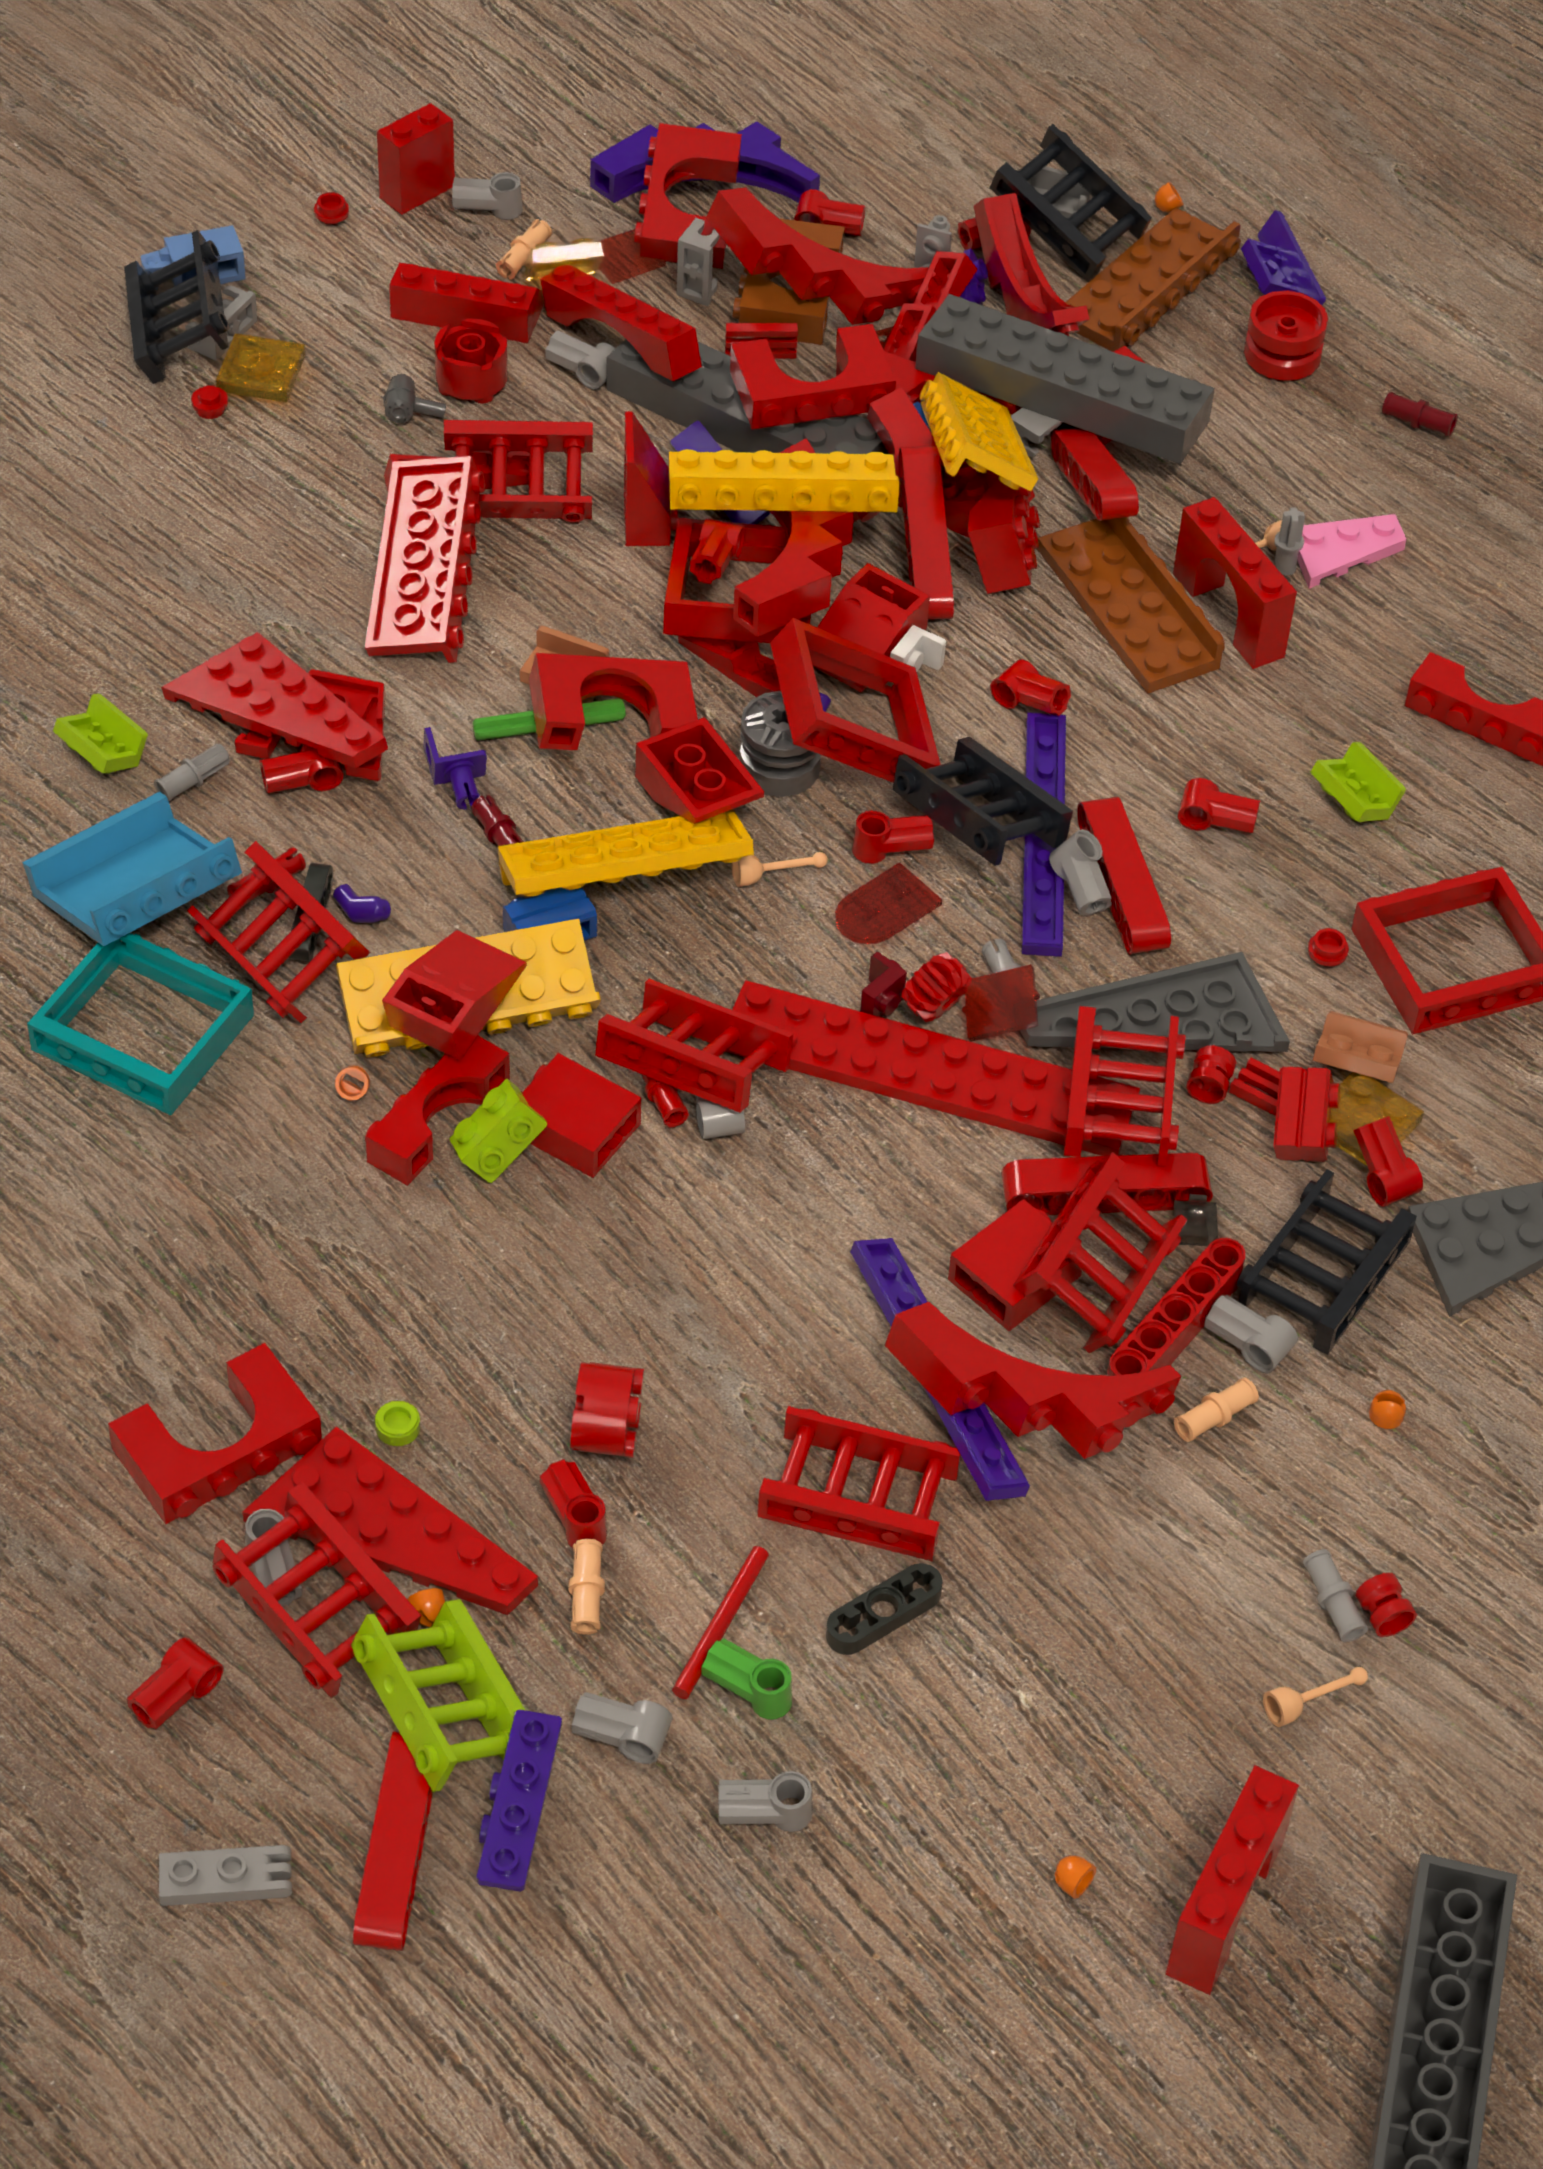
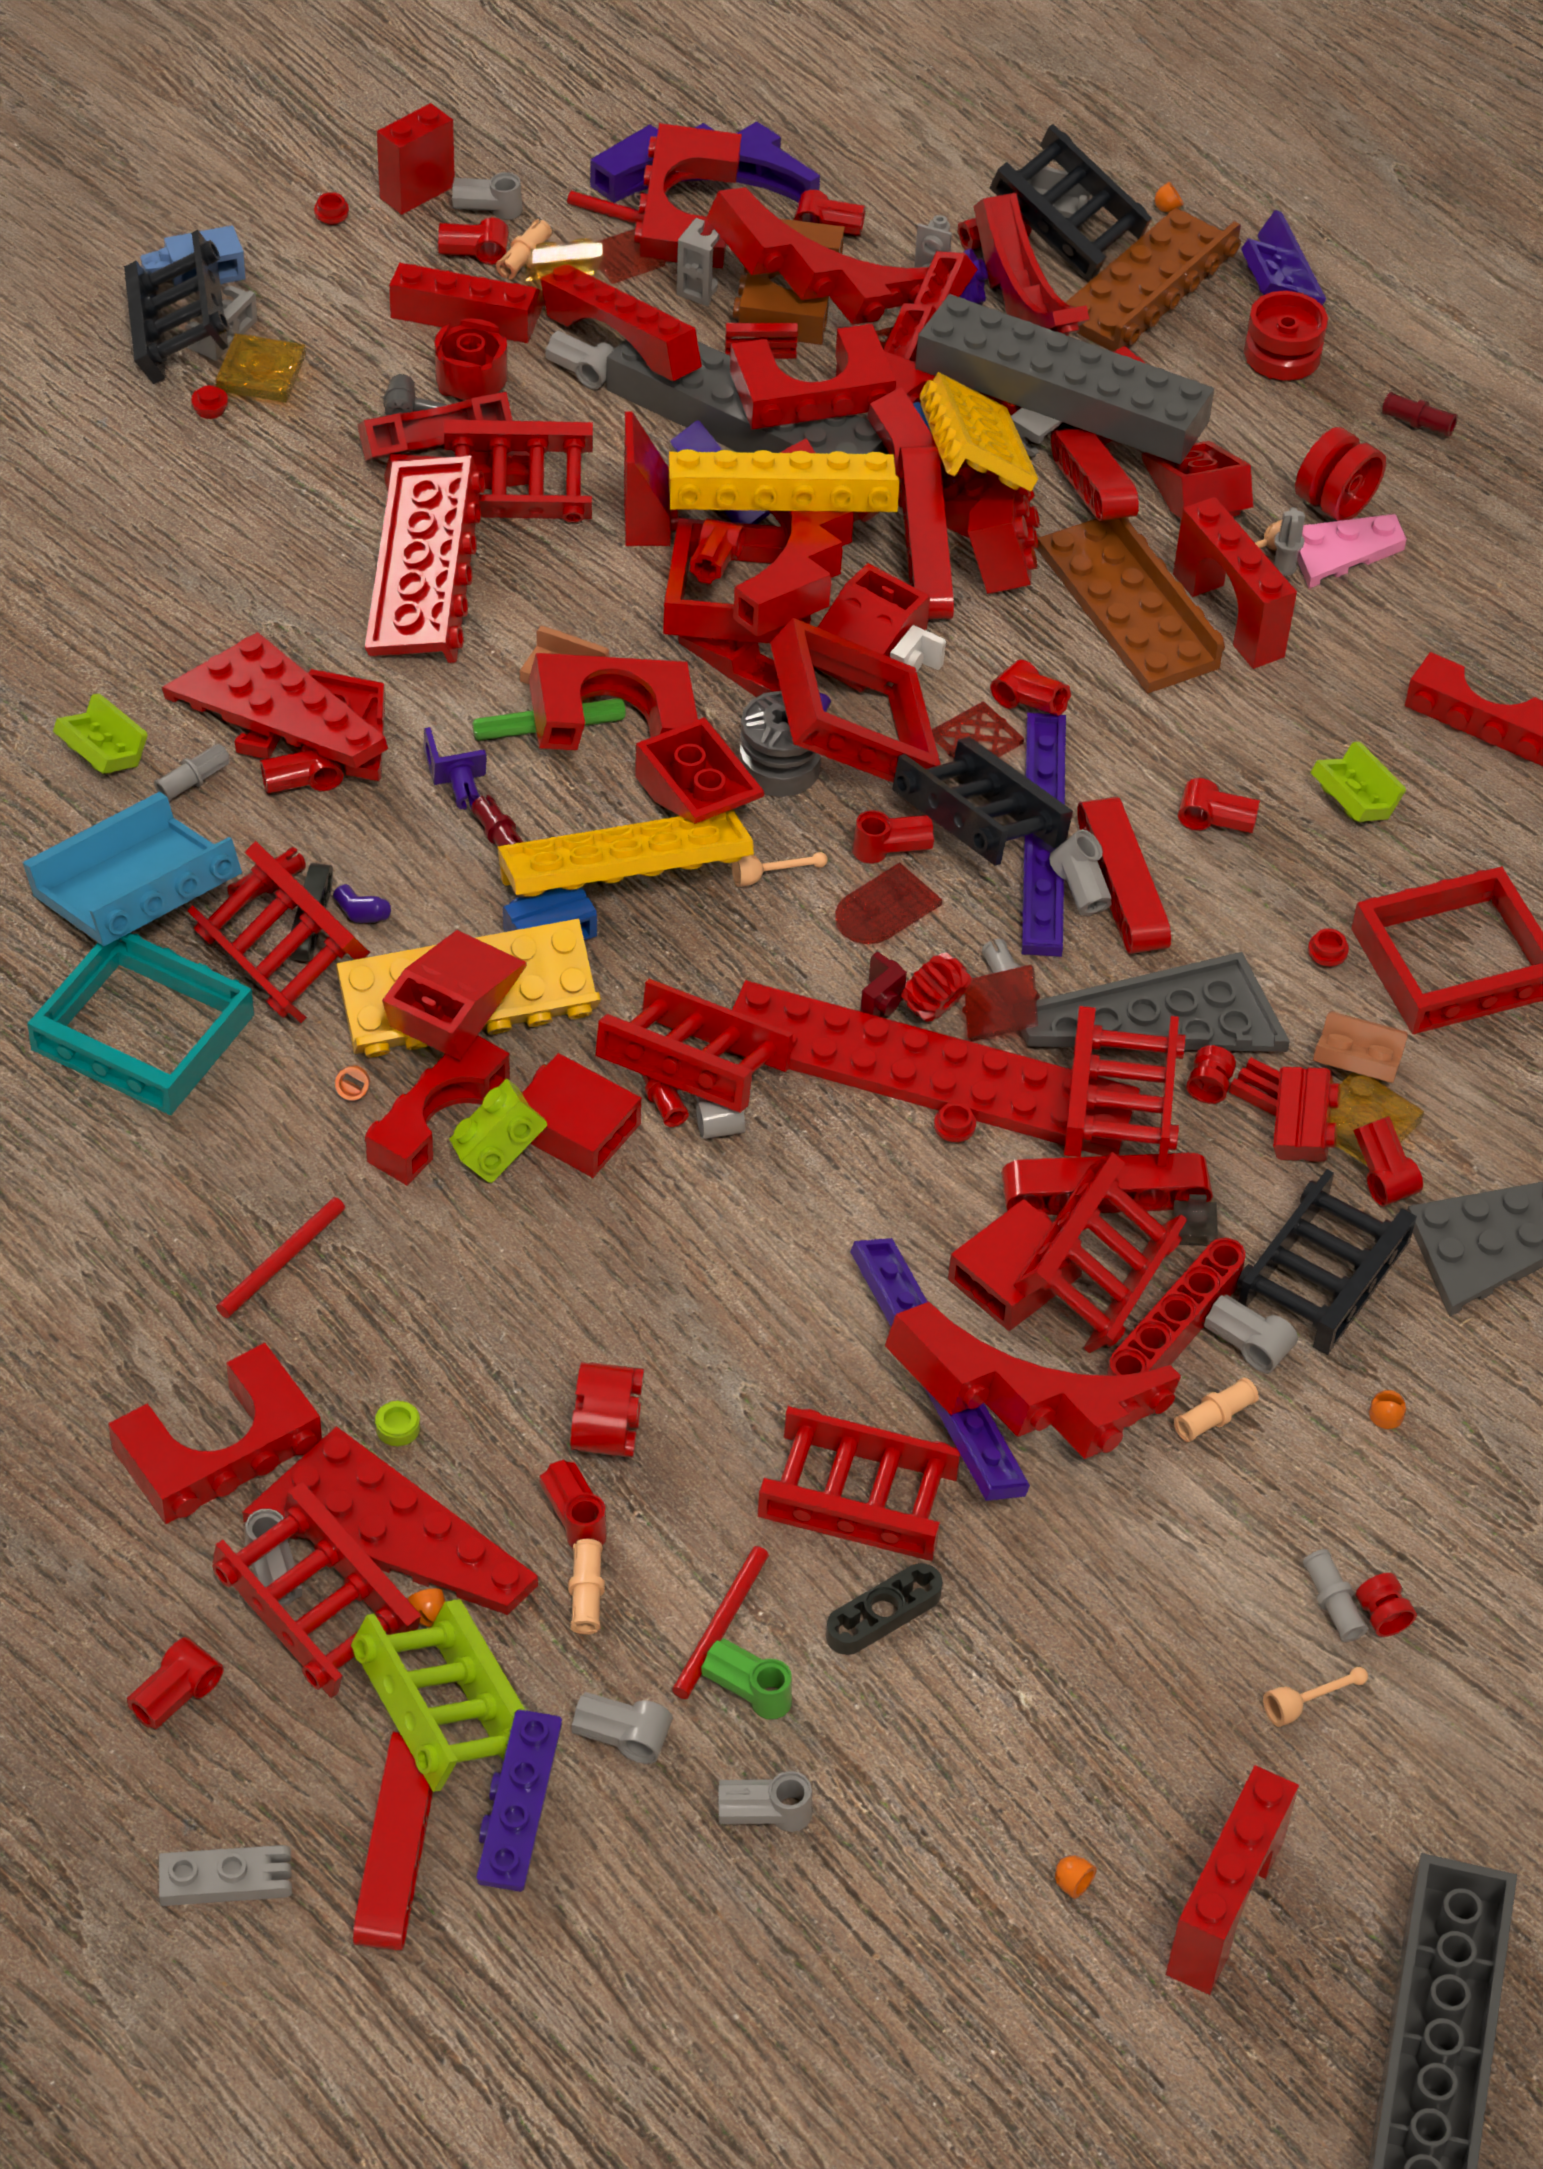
(280, 1257): none -> red bar
(425, 428): none -> red arch
(485, 241): none -> red piece
(604, 207): none -> red bar
(955, 1122): none -> red plate
(963, 719): none -> clear red window
(1203, 474): none -> red slope
(1340, 474): none -> red wheel

